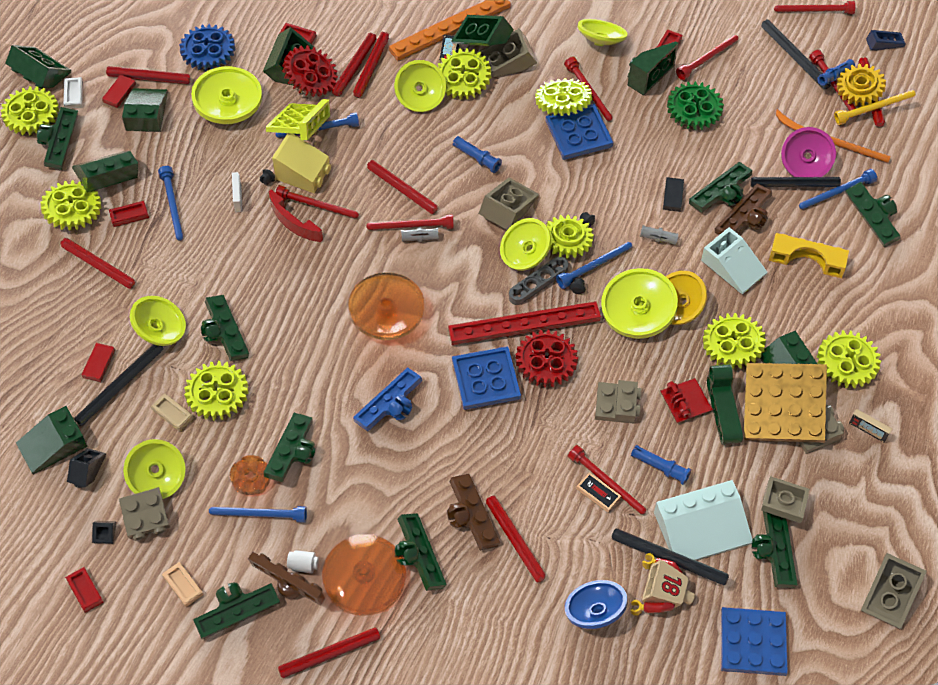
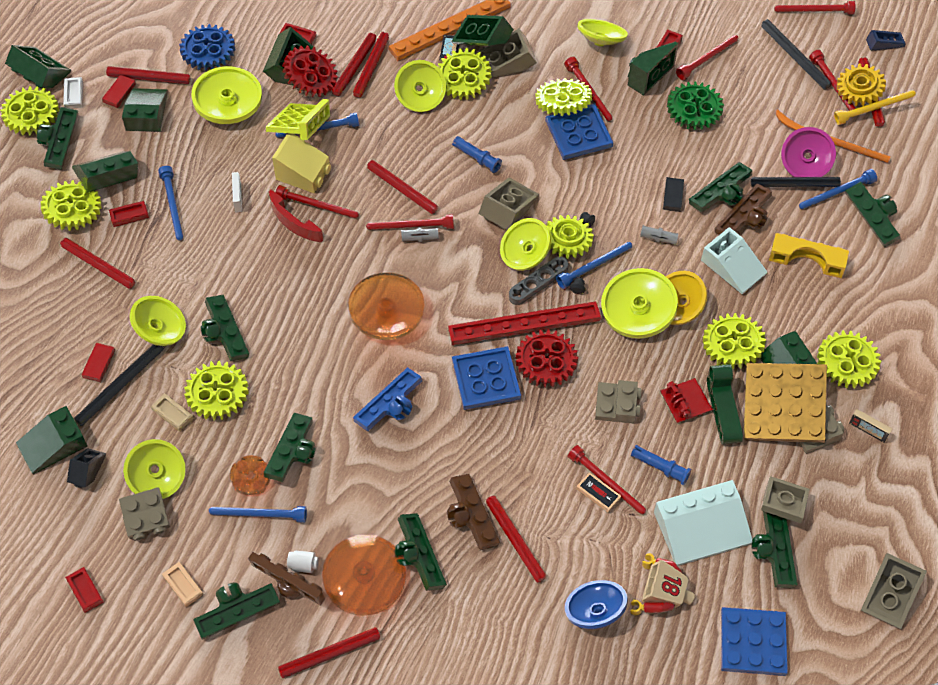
(103, 531): black slope -> none
(267, 177): black piece -> none
(663, 553): black axle -> none
(833, 73): blue pin -> none

